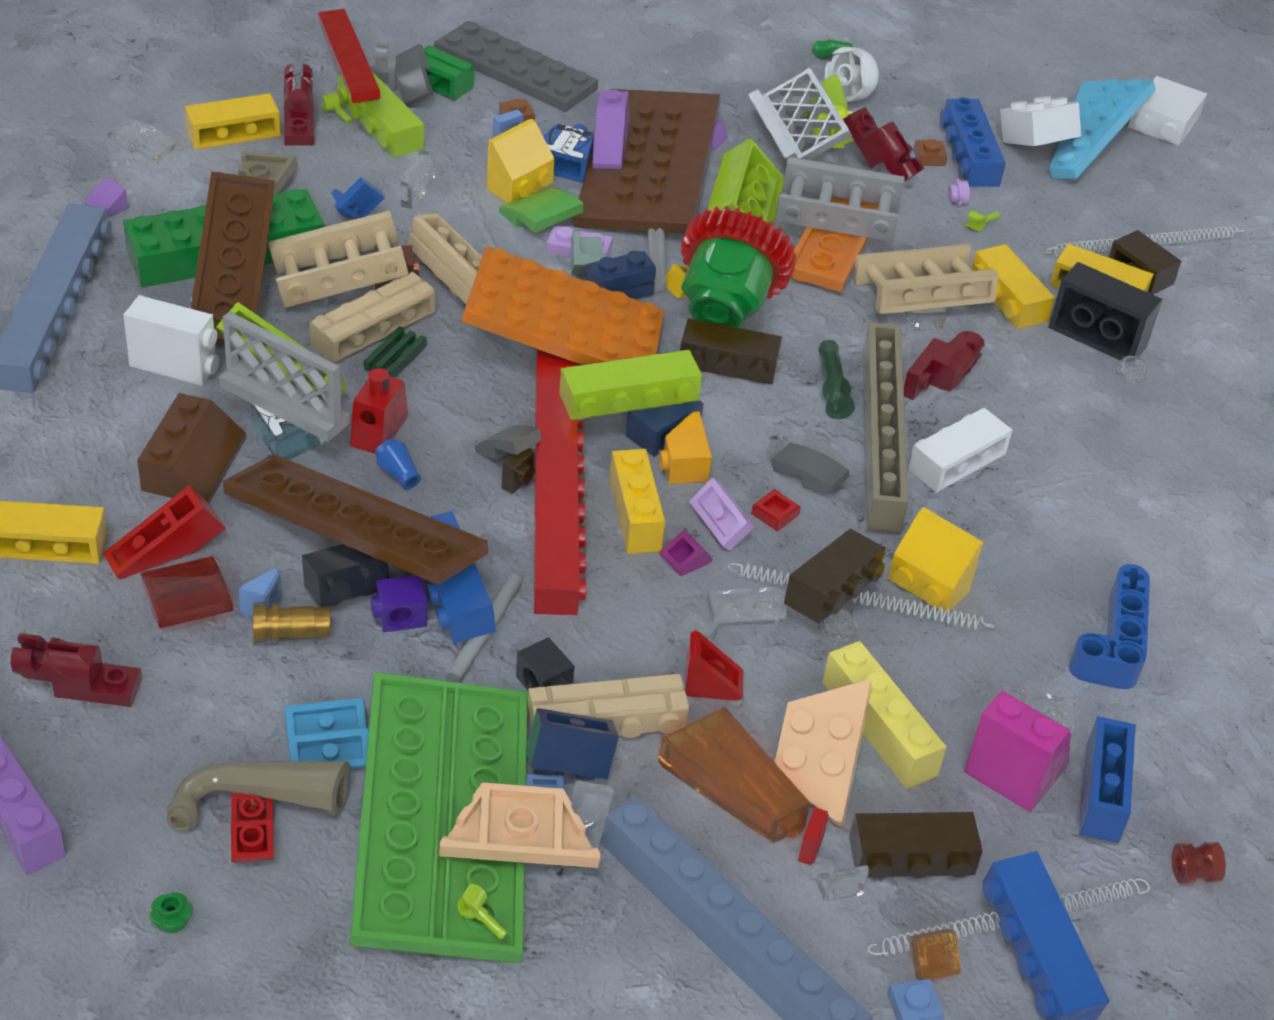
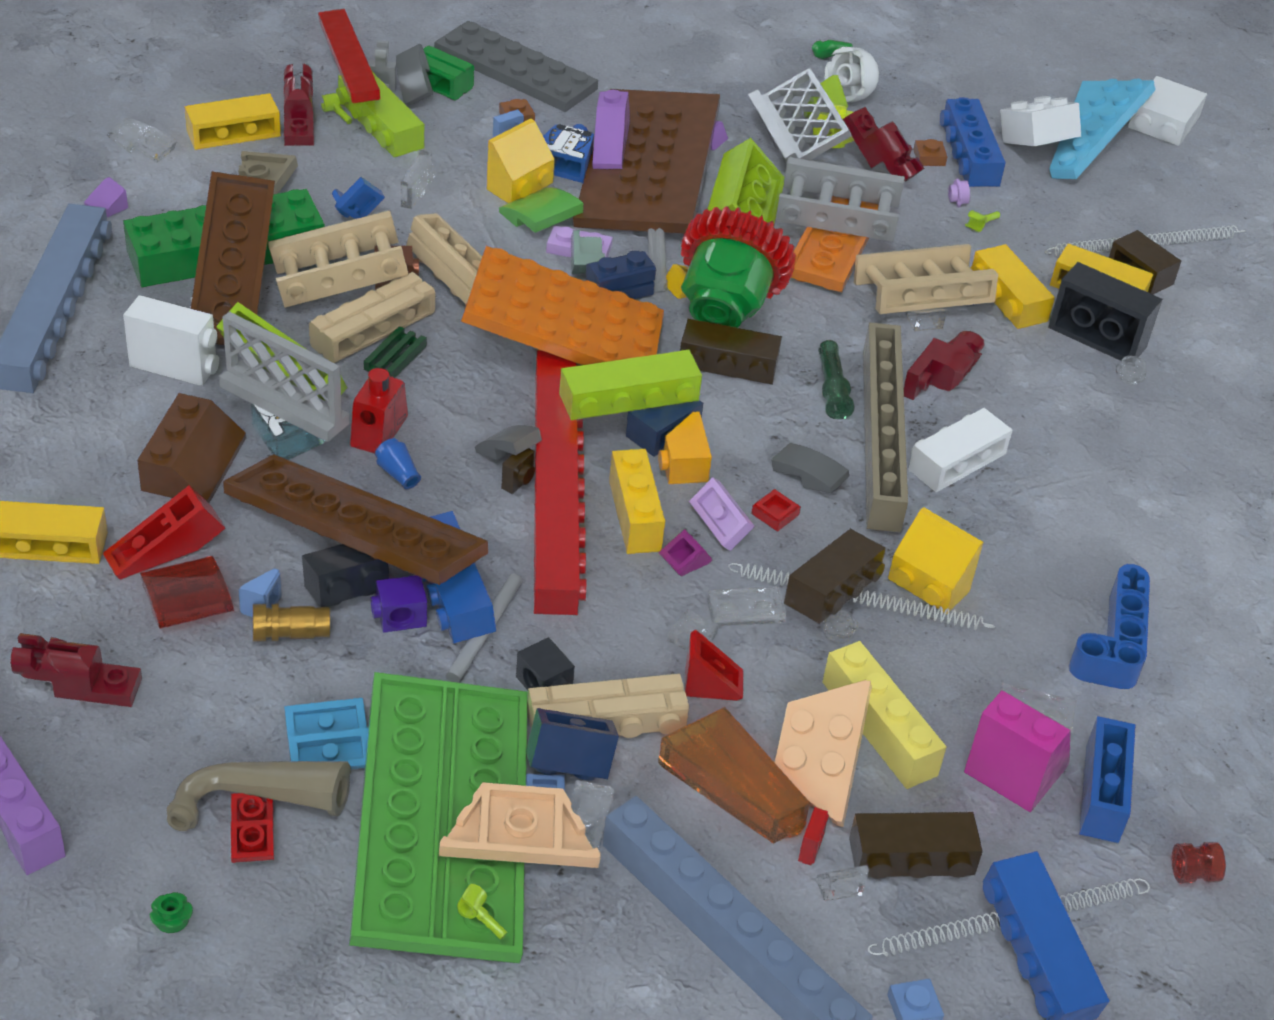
(935, 954): clear orange plate -> none

